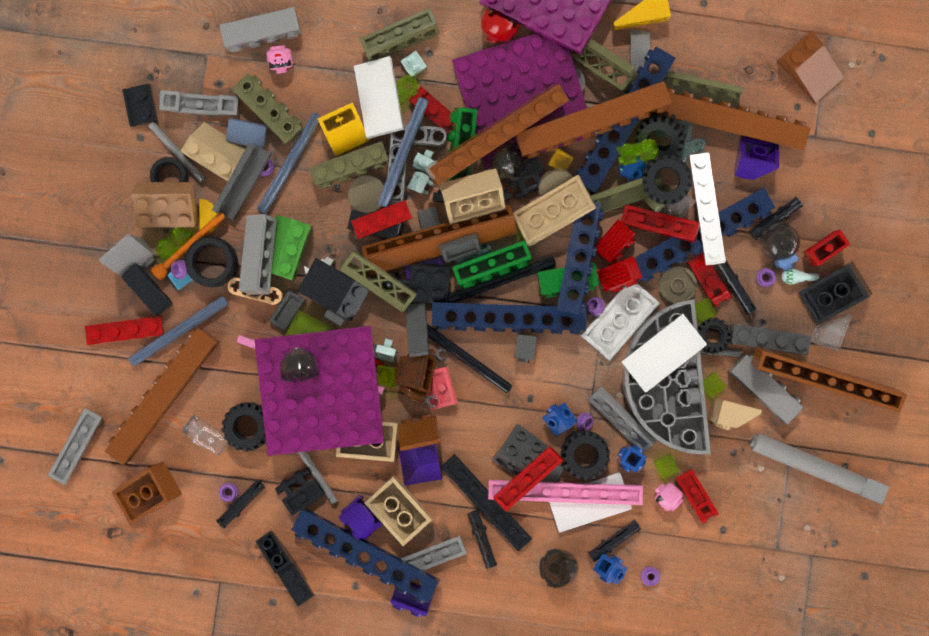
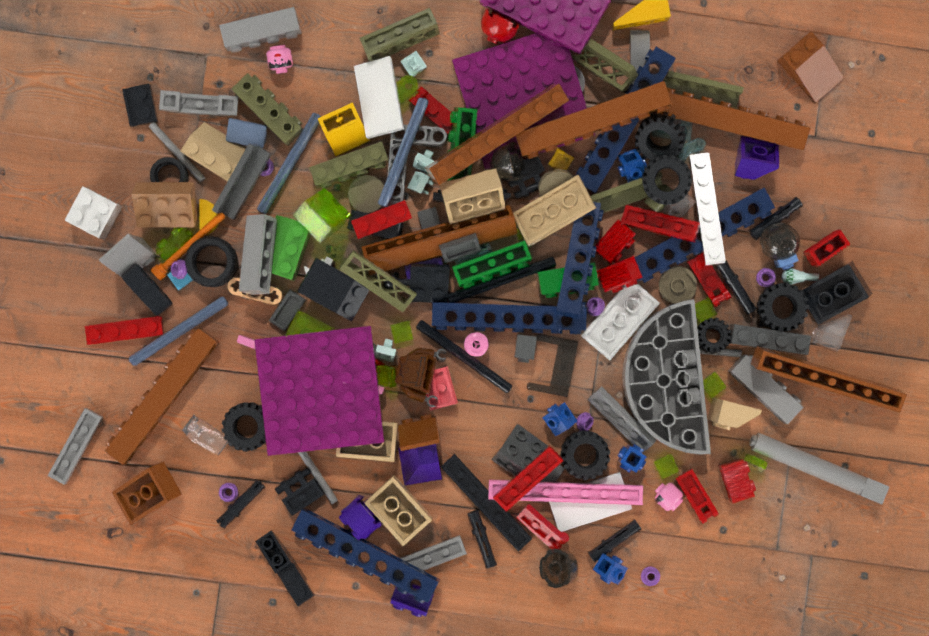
(93, 213): none -> white brick
(299, 364): clear smoke cylinder -> none
(322, 215): none -> clear neon green brick
(335, 318): dark grey tile -> none
(401, 332): none -> clear neon green tile
(417, 329): dark grey tile -> none
(470, 339): none -> bright pink head
(542, 528): none -> red plate
(562, 366): none -> clear smoke plate
(646, 149): clear neon green hinge -> none
(664, 353): white tile -> none
(737, 480): none -> red brick
(756, 461): none -> clear neon green tile
(799, 307): none -> black tyre

